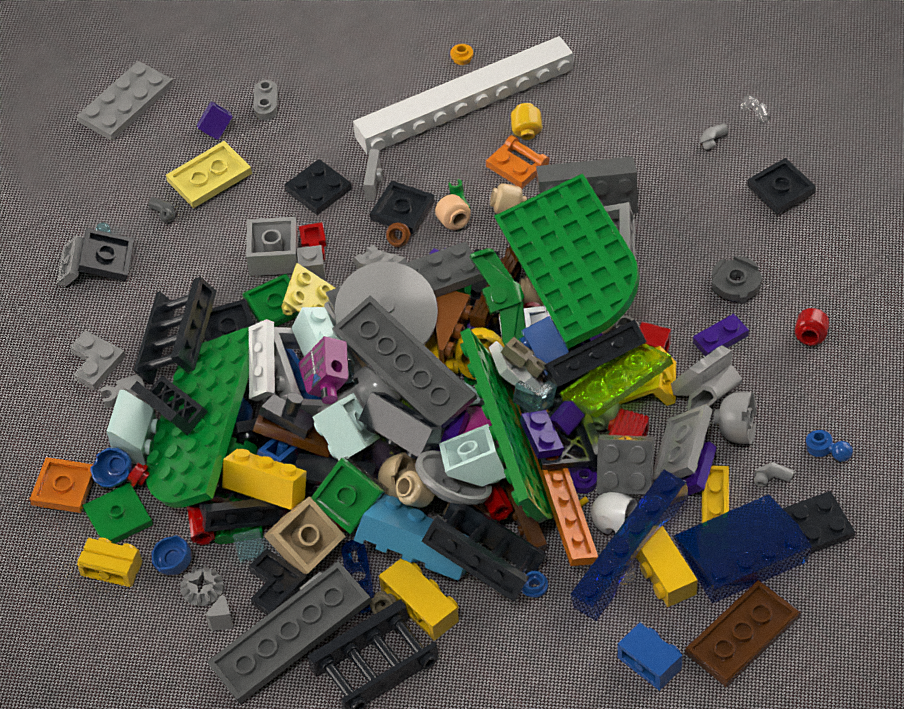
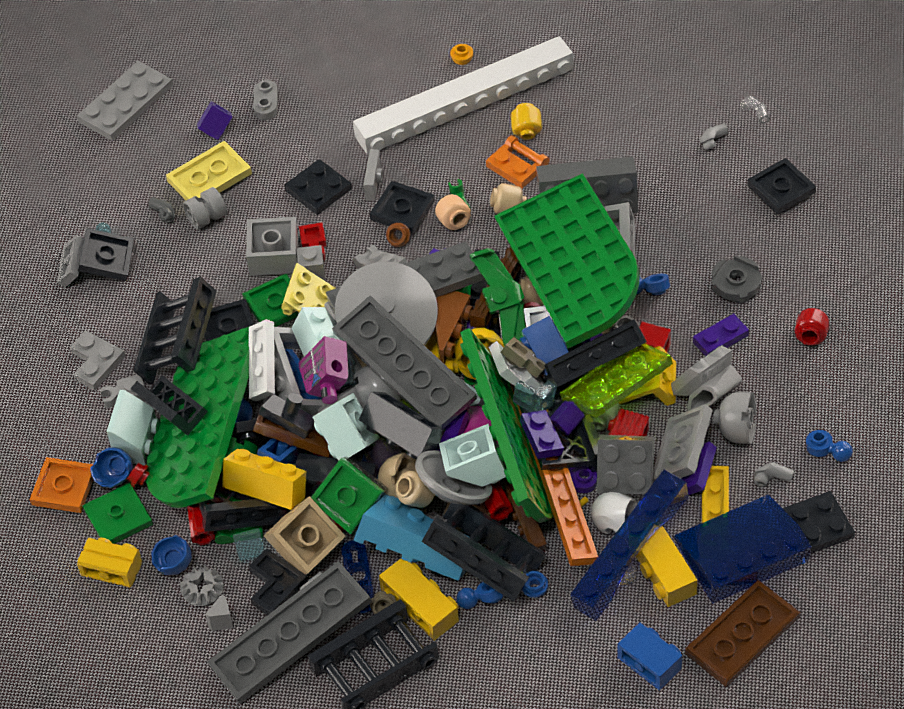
(207, 207): none -> light grey wheel
(468, 598): none -> blue plate
(655, 284): none -> blue plate

